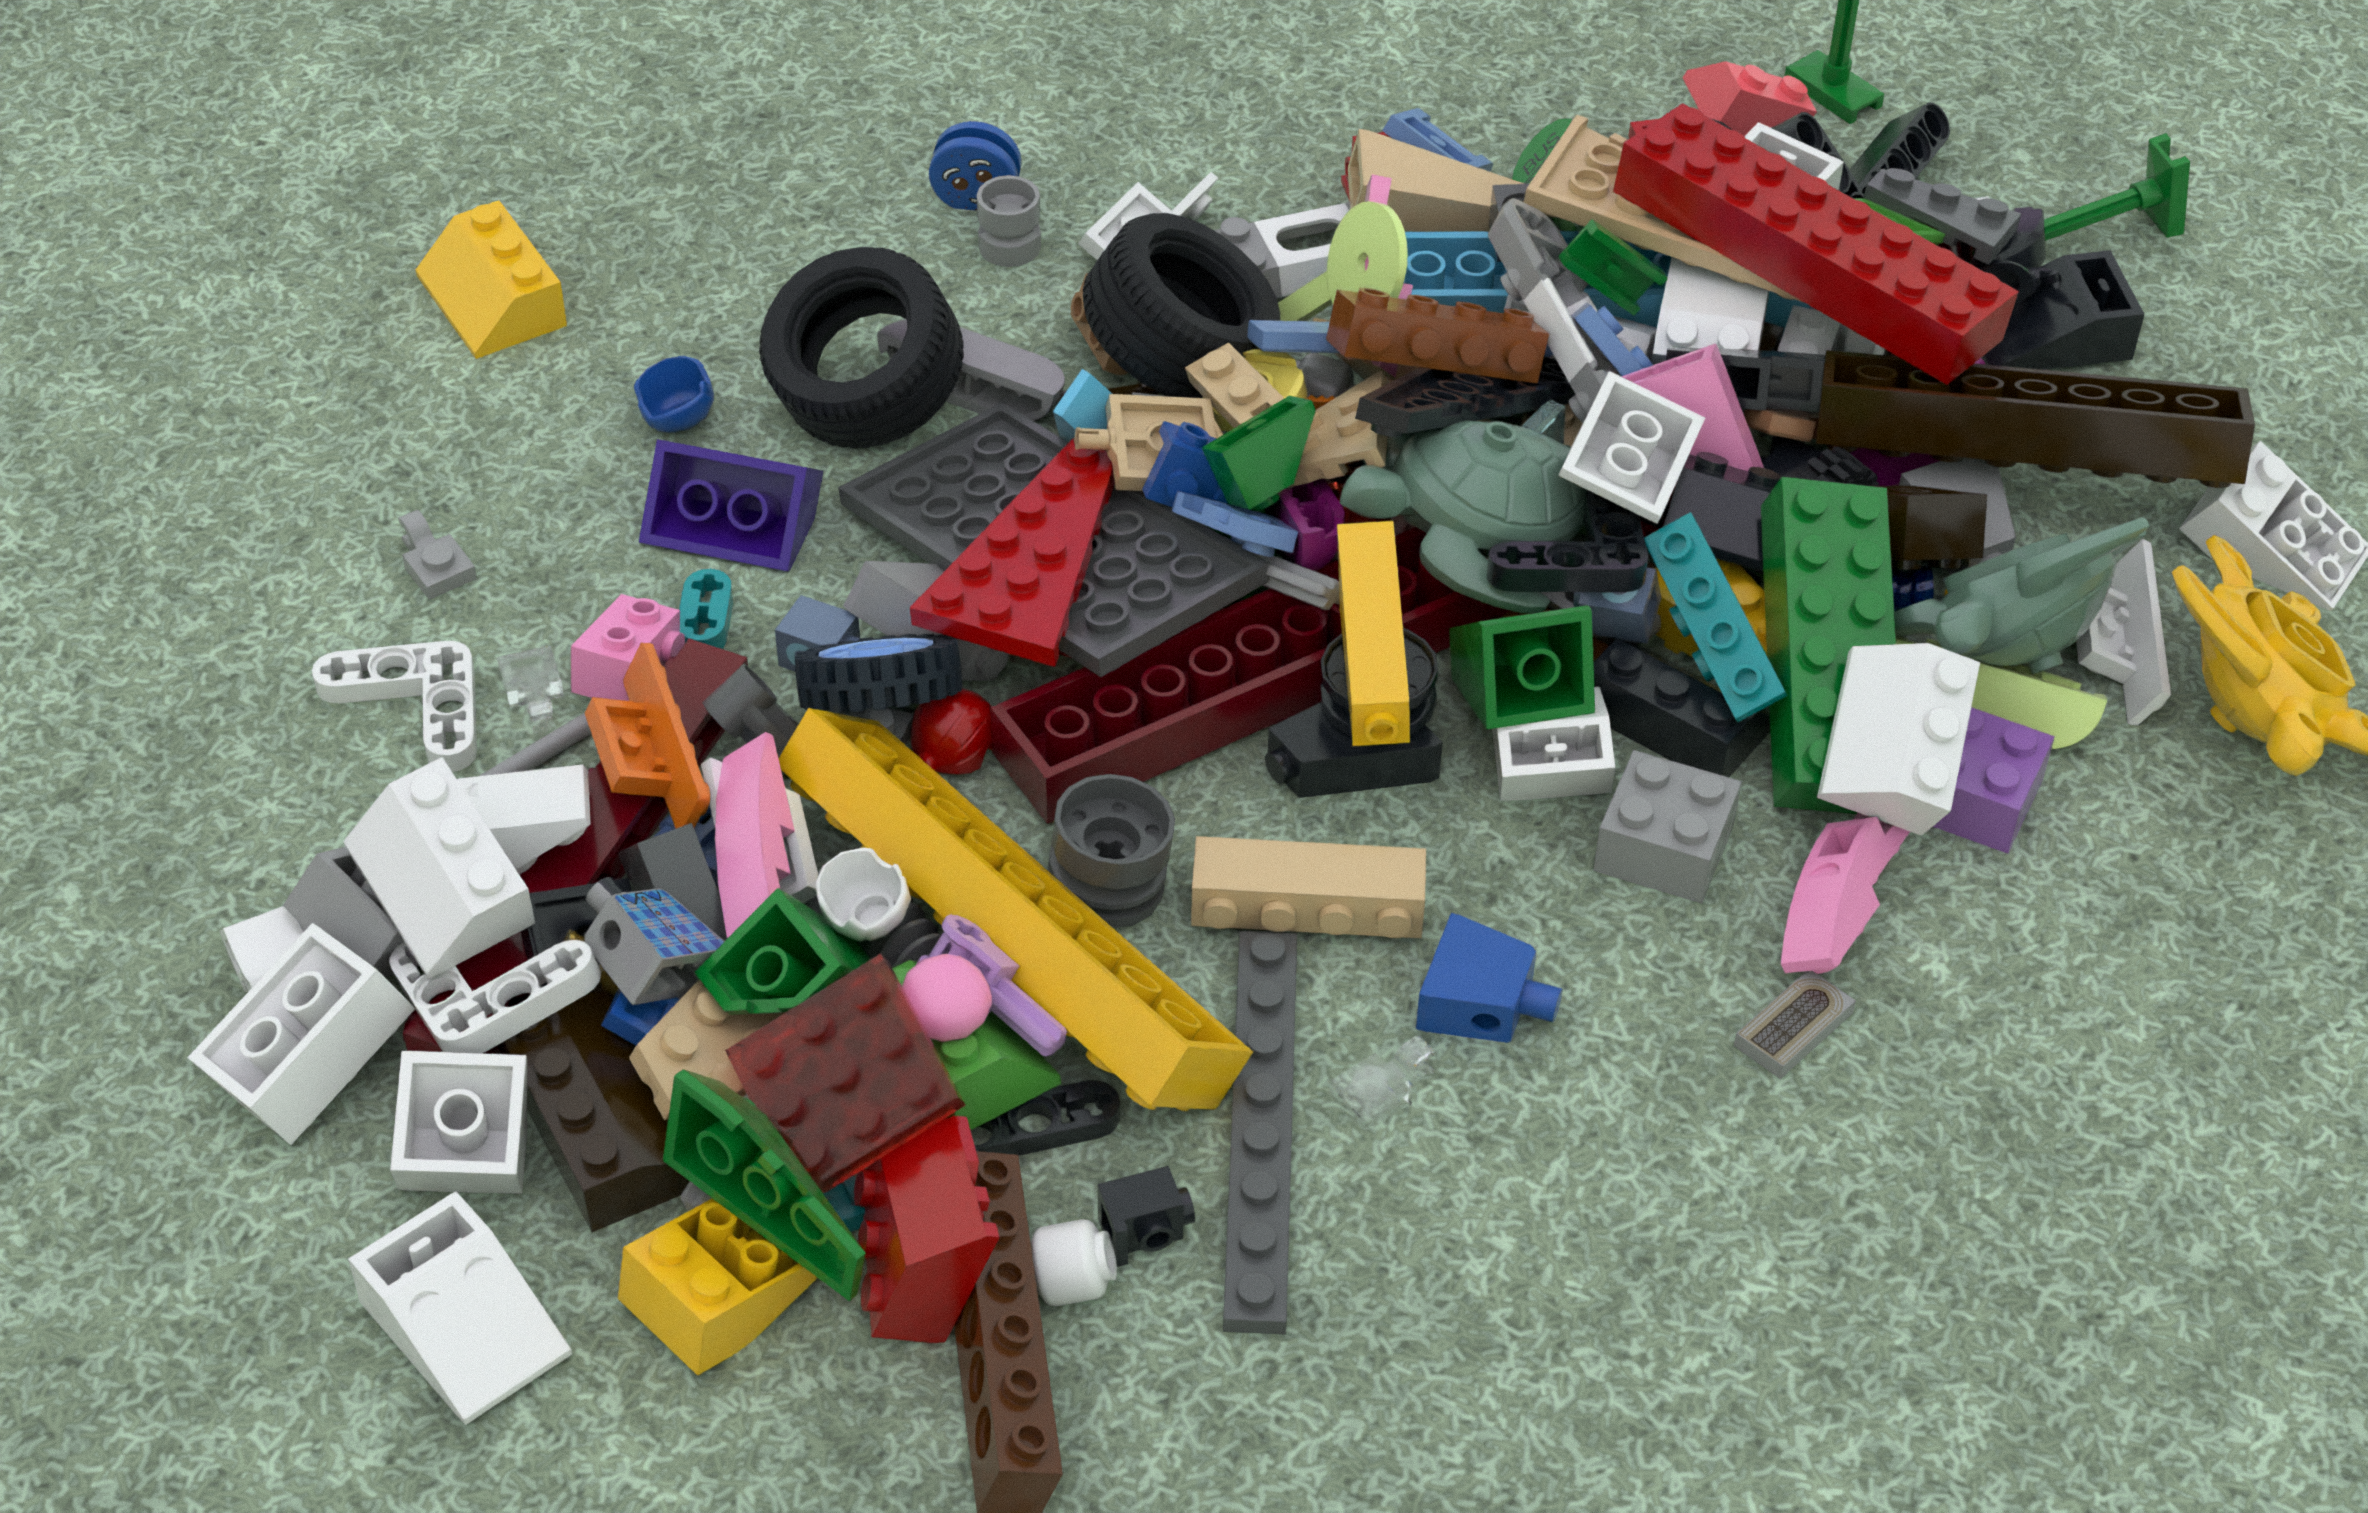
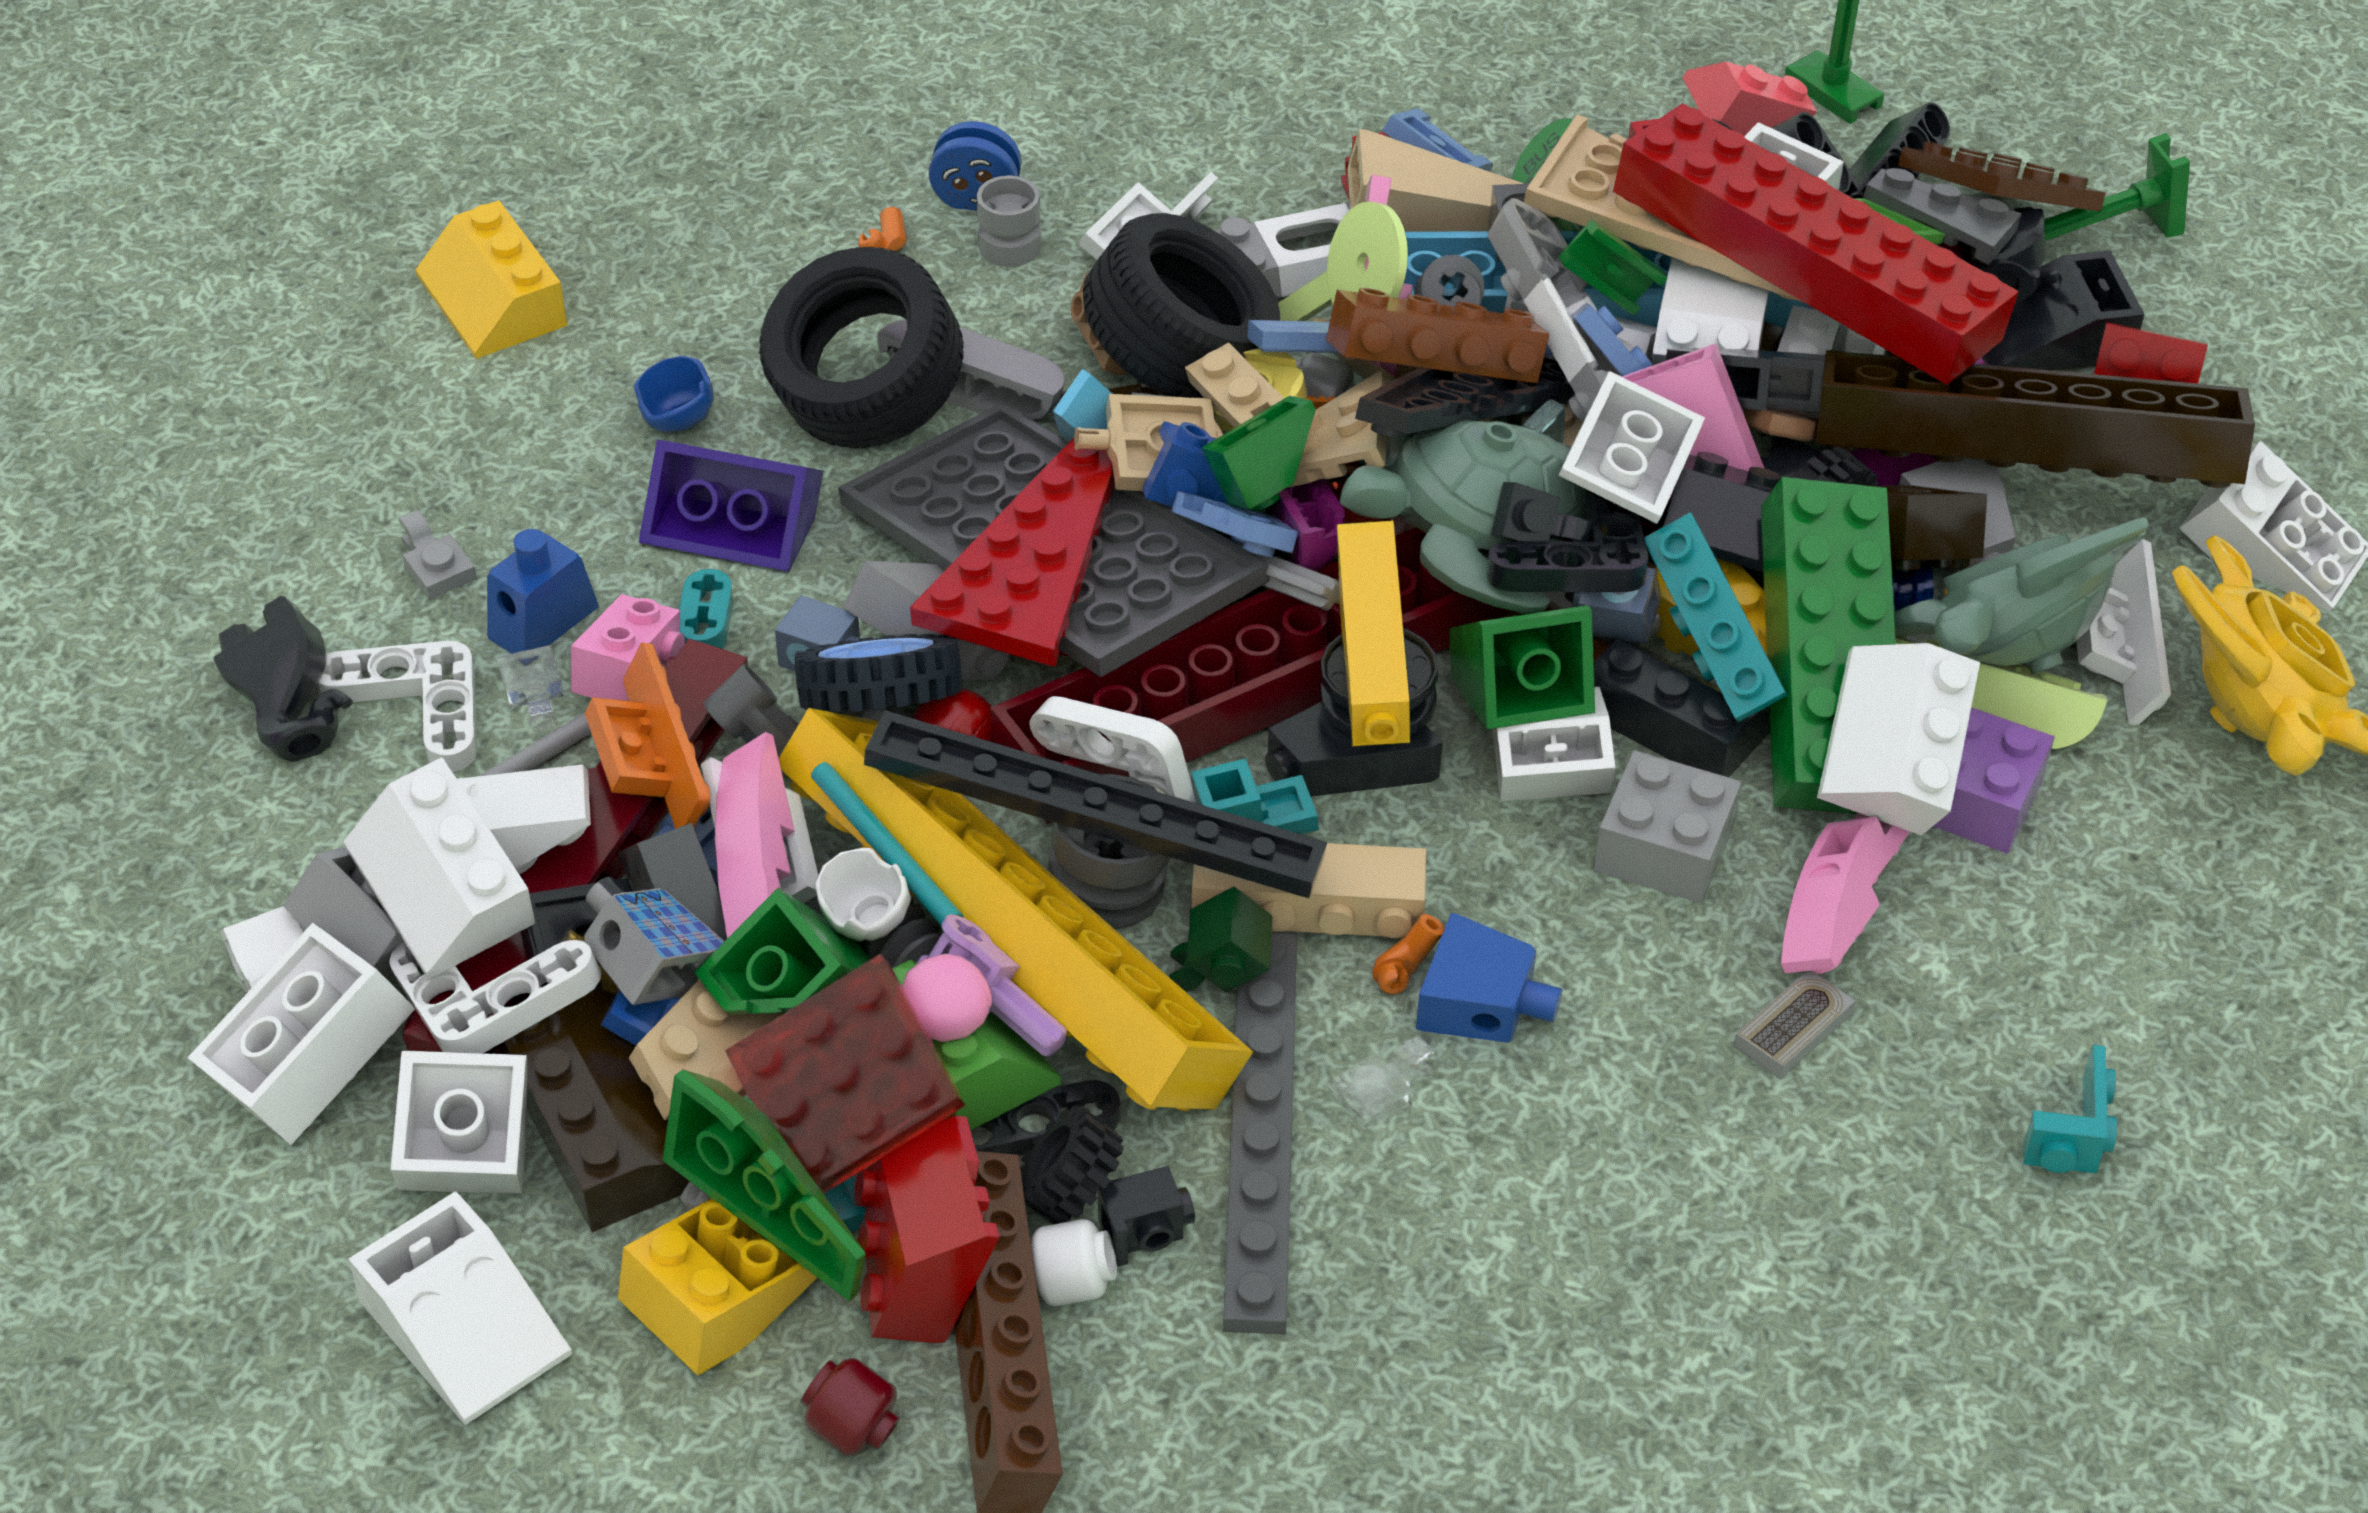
(279, 673): none -> black hips
(536, 593): none -> blue torso
(850, 1406): none -> dark red head
(883, 841): none -> teal bar
(892, 231): none -> orange arm
(1069, 1164): none -> black tyre
(1096, 804): none -> black plate
(1138, 743): none -> white beam
(1225, 943): none -> dark green brick
(1276, 803): none -> teal brick
(1399, 962): none -> orange arm
(1452, 270): none -> dark grey piece
(1532, 516): none -> black plate
(2002, 176): none -> reddish brown plate
(2074, 1141): none -> teal bracket
(2149, 355): none -> red plate

